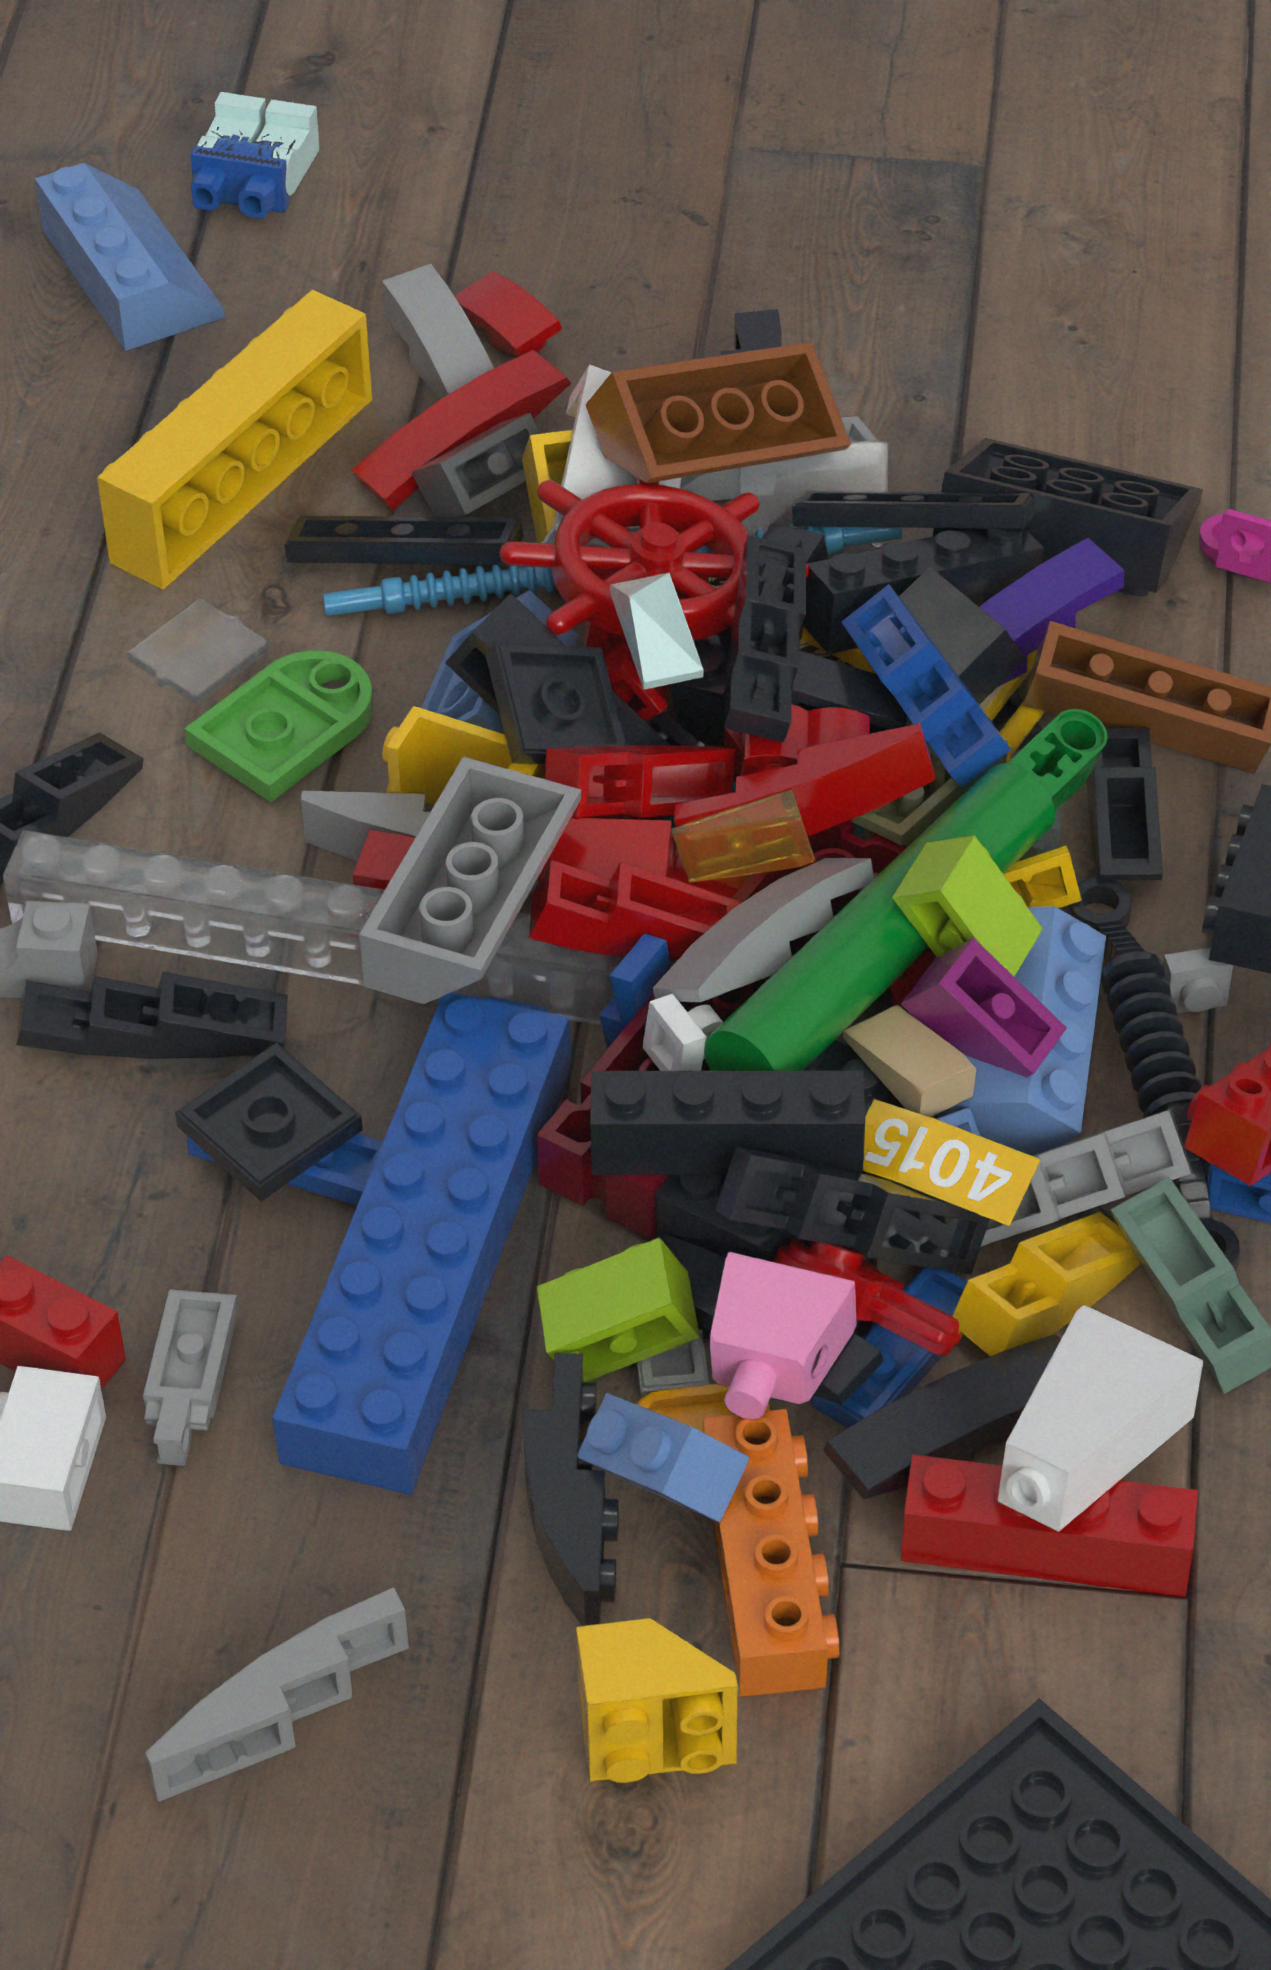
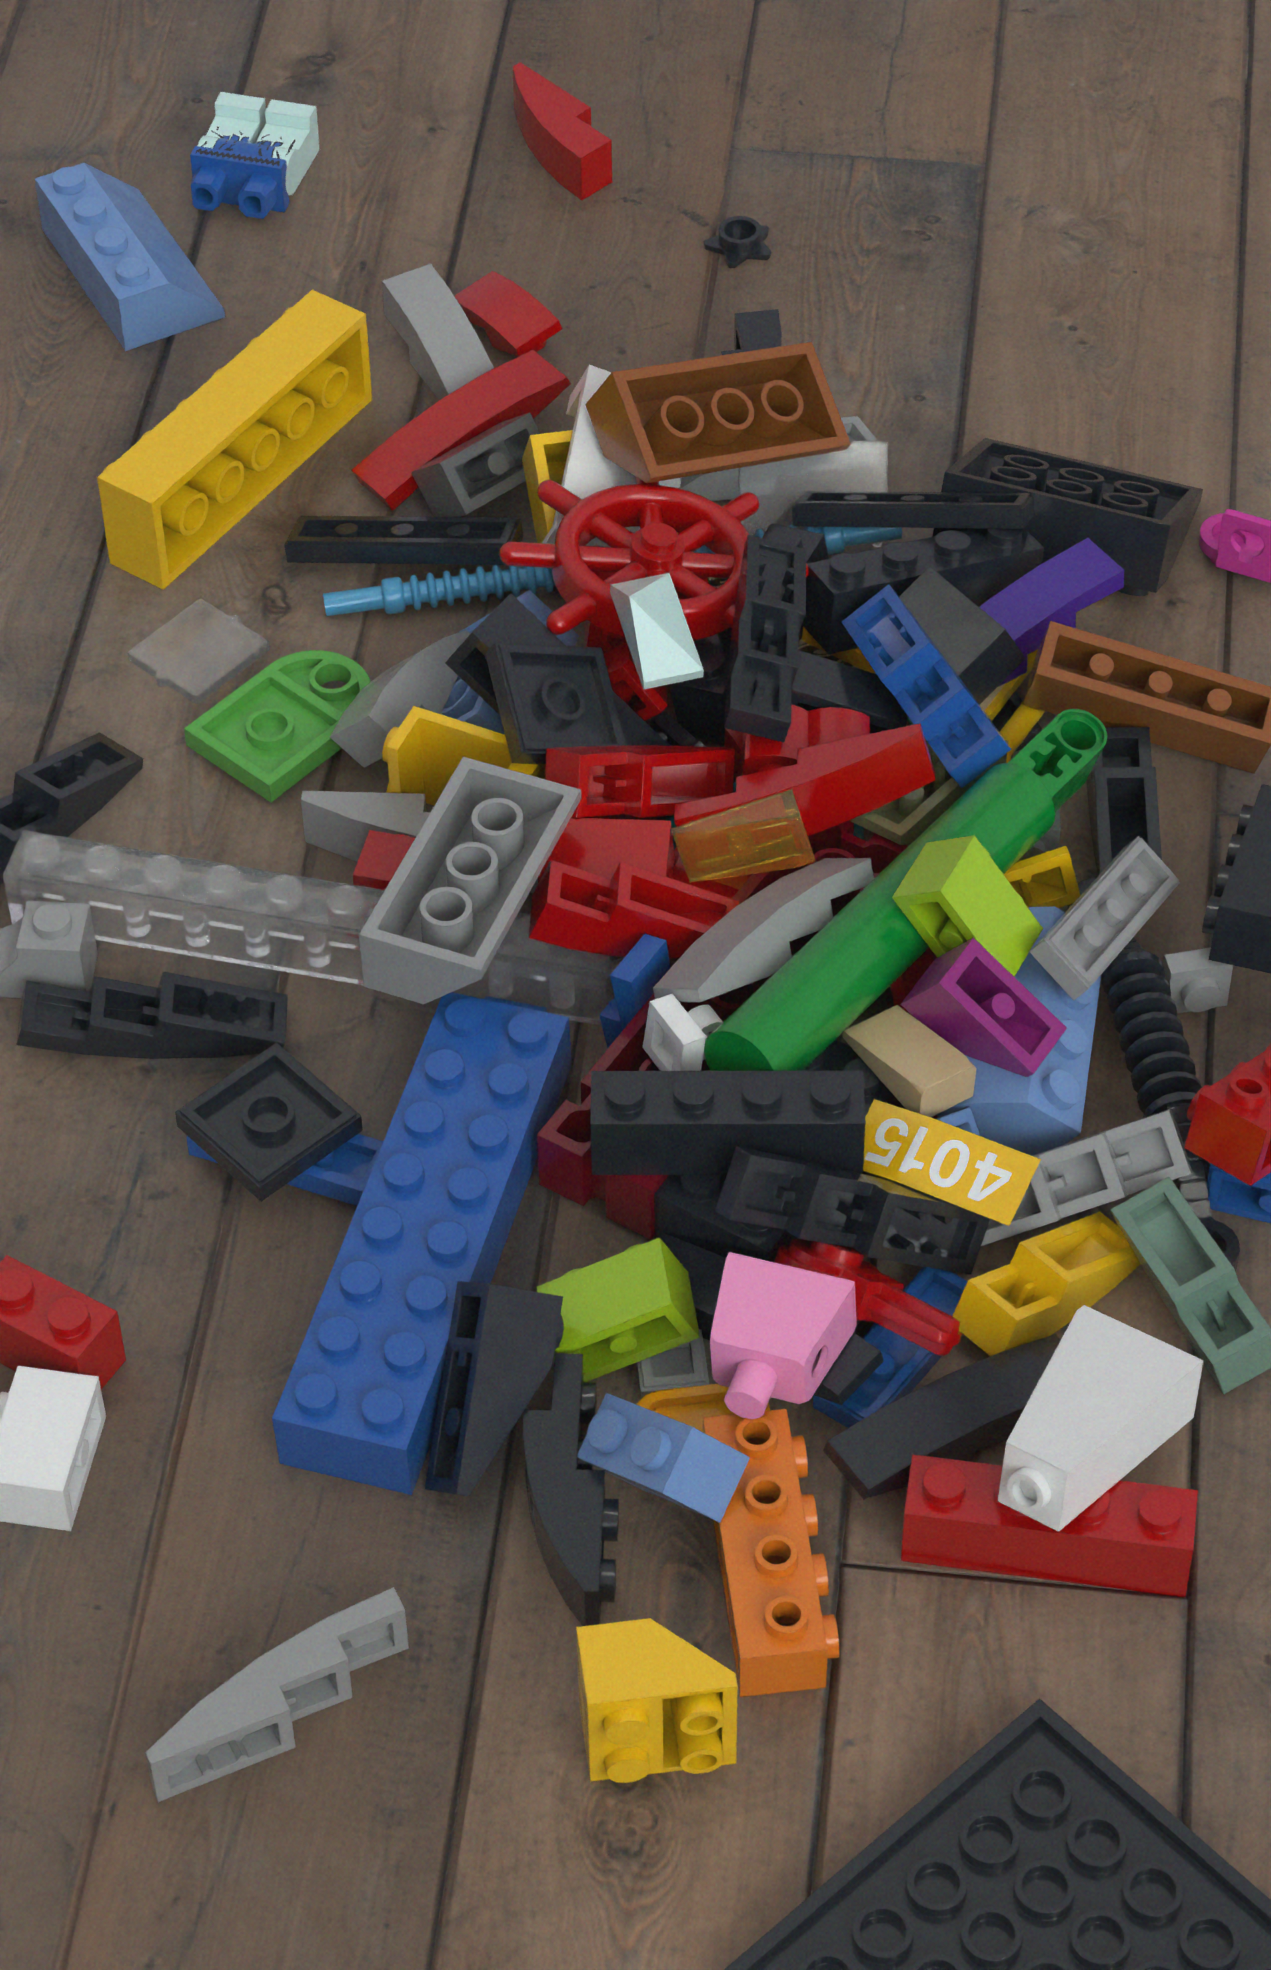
(187, 1368): light grey hinge -> none
(386, 701): none -> light grey slope
(493, 1365): none -> black slope
(561, 133): none -> red slope
(740, 240): none -> black plate
(1105, 918): none -> light grey tile

